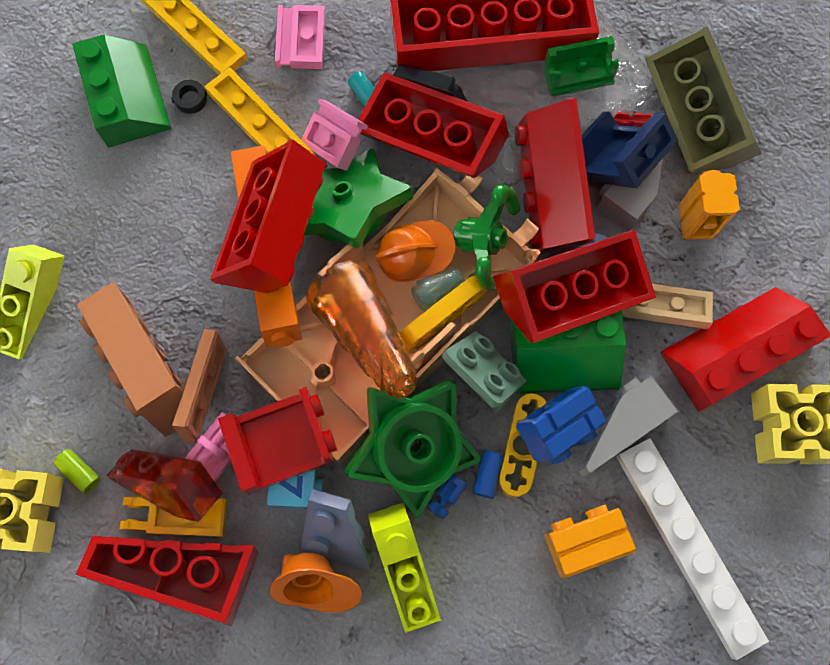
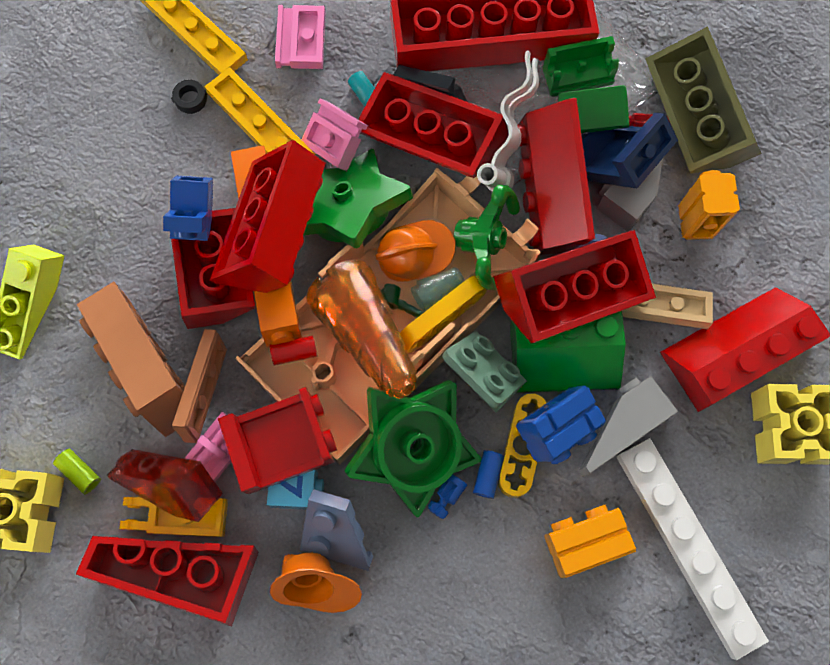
(121, 89): green slope -> none
(189, 208): none -> blue brick
(200, 299): none -> red slope
(293, 351): none -> red piece
(392, 294): none -> dark green hand
(404, 567): neon yellow slope -> none
(496, 172): none -> white flag
(600, 108): none -> green slope

